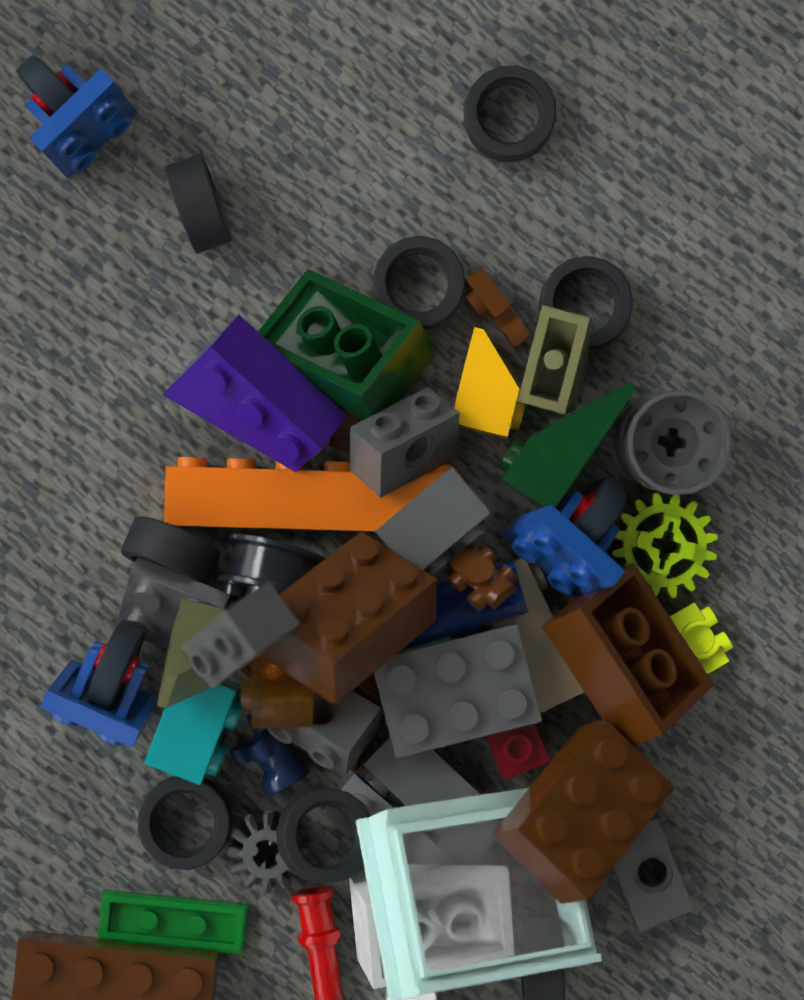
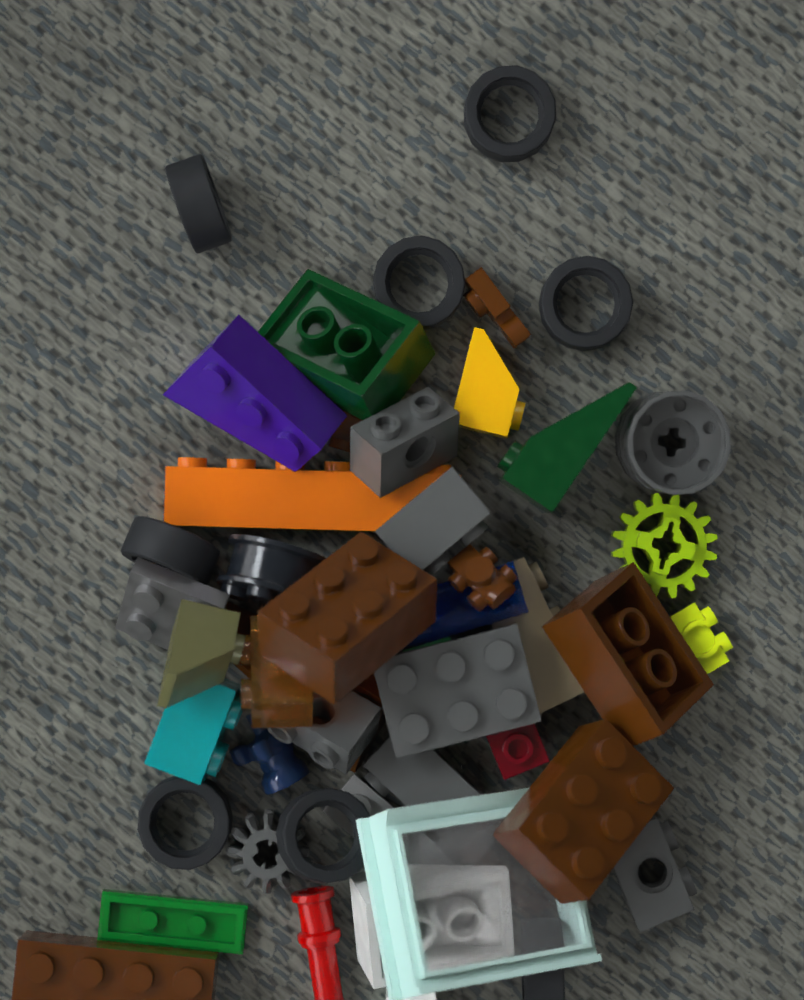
(73, 114): blue plate -> none
(106, 689): blue plate -> none
(240, 635): dark grey brick -> none
(557, 361): olive slope -> none
(572, 538): blue plate -> none

